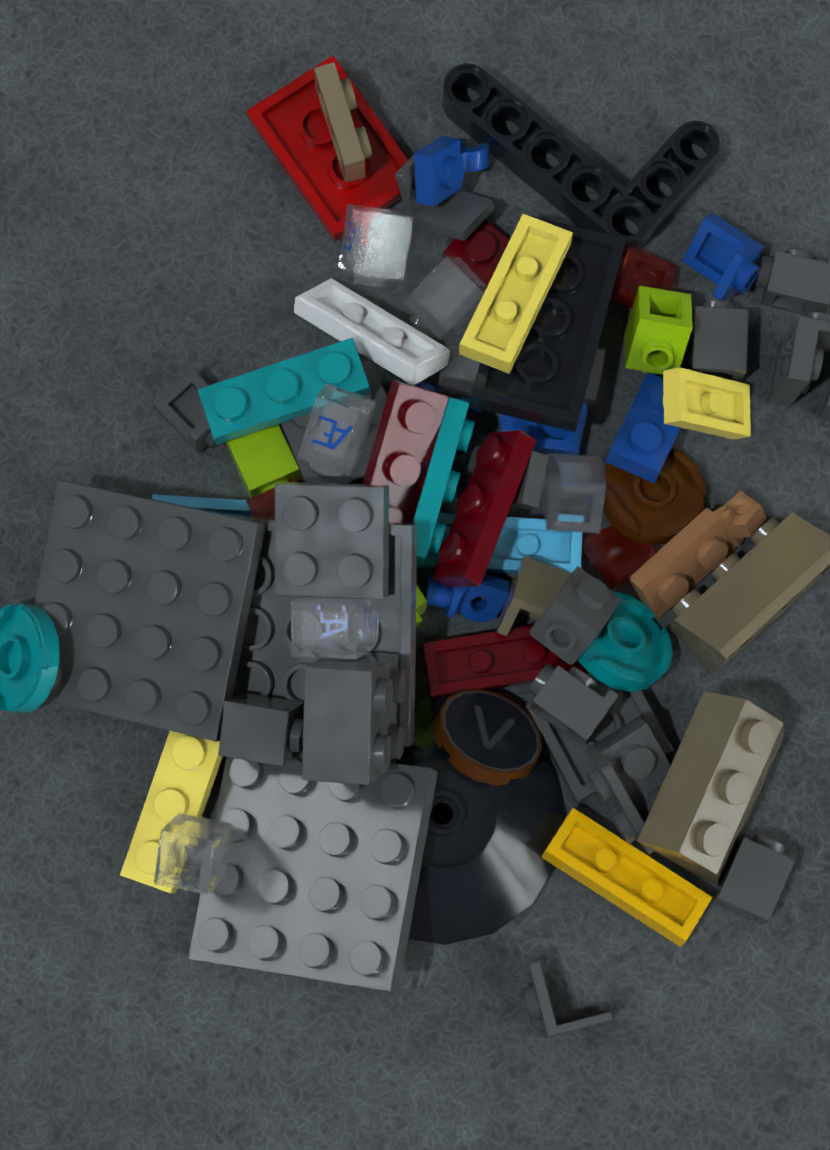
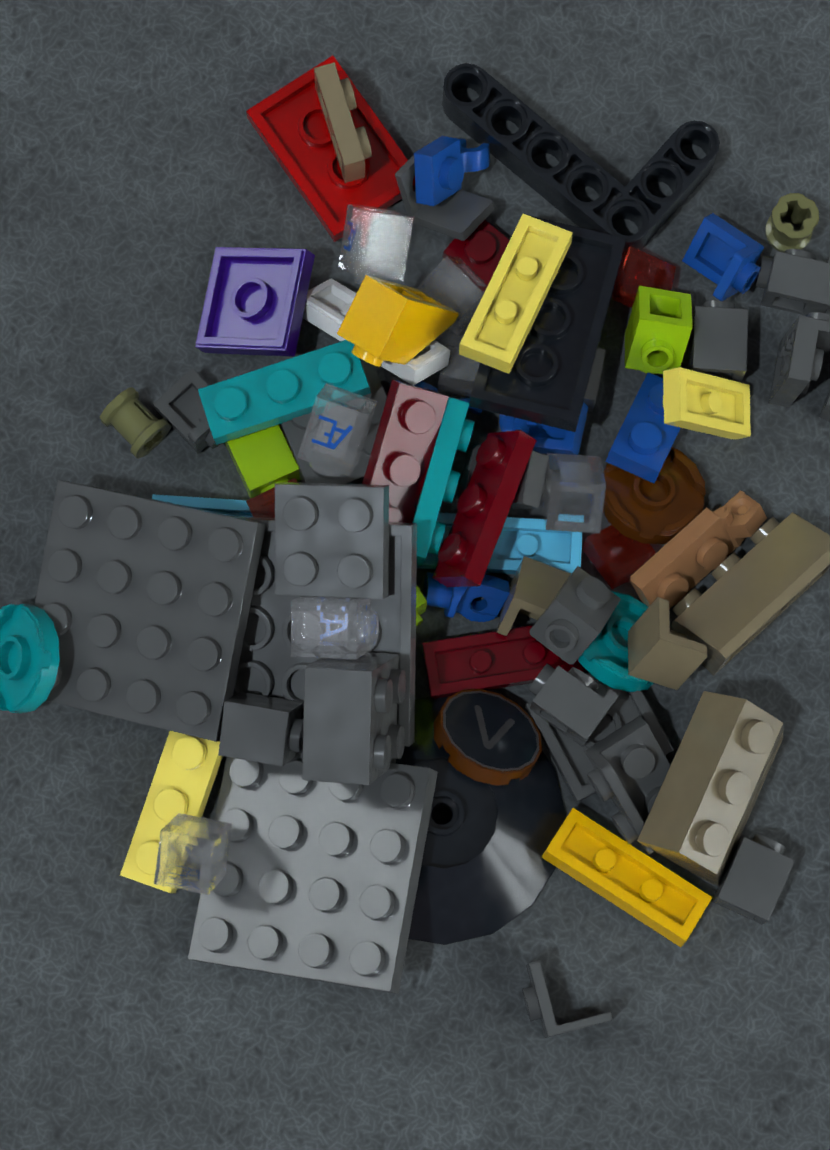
(135, 422): none -> olive bush
(255, 301): none -> tile
(393, 321): none -> yellow slope
(661, 653): none -> dark tan panel
(801, 211): none -> olive bush

